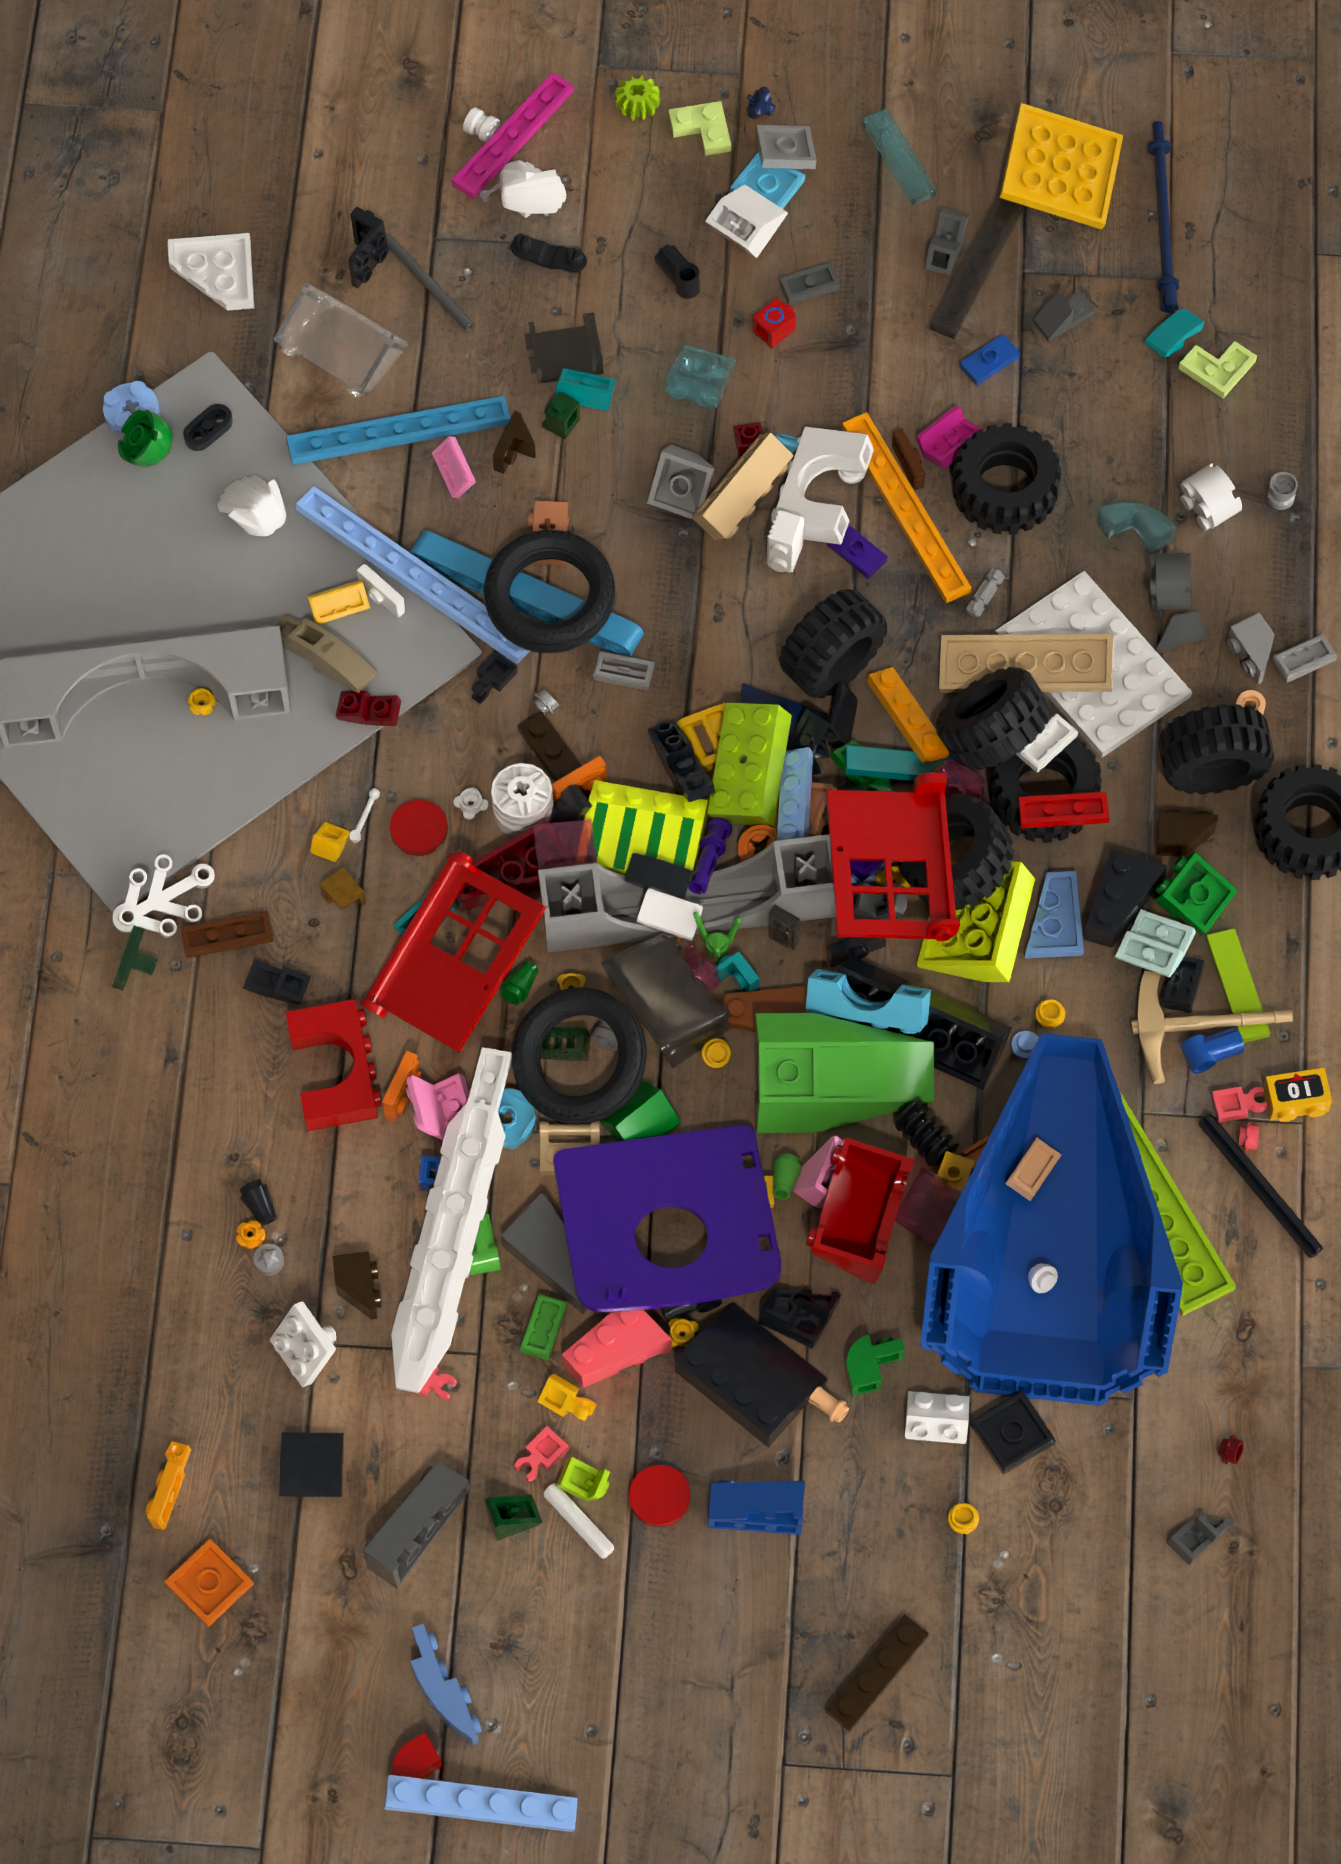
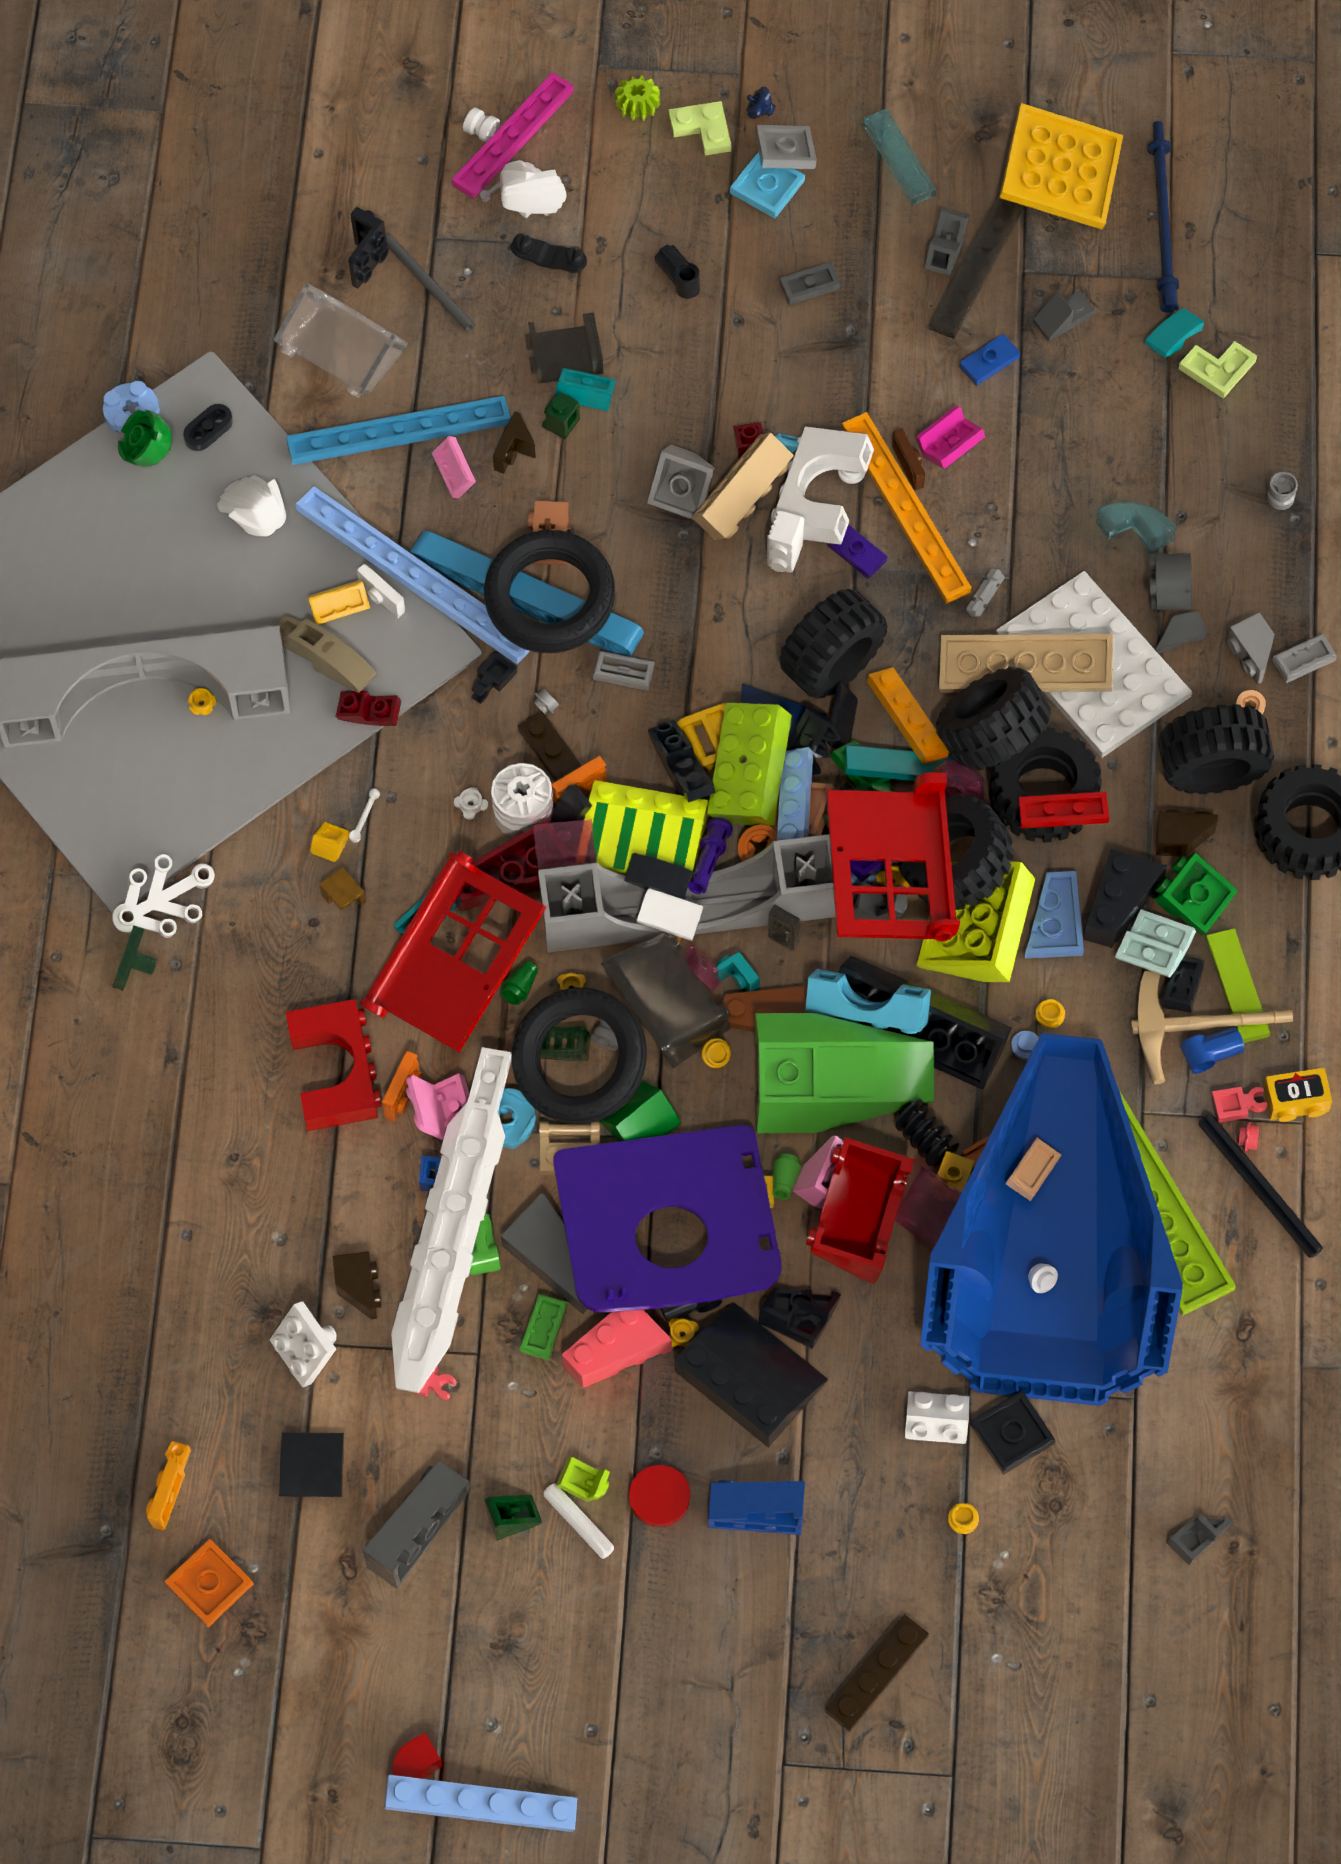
(217, 267): white plate -> none
(226, 934): reddish brown plate -> none
(253, 1241): light orange plate -> none
(258, 1201): black cone -> none
(268, 1259): light grey tile -> none
(275, 983): black slope -> none
(418, 827): red tile -> none
(447, 1696): medium blue slope -> none
(544, 1451): coral plate -> none
(561, 1398): yellow plate -> none
(700, 376): clear light blue plate -> none
(716, 943): bright green plant -> none
(746, 219): white slope -> none
(774, 322): red brick -> none
(828, 1404): light nougat pin -> none
(856, 947): black plate -> none
(863, 1362): green brick -> none
(1012, 448): black tyre -> none
(1049, 743): white plate -> none
(1210, 496): white brick -> none
(1231, 1450): dark red plate -> none

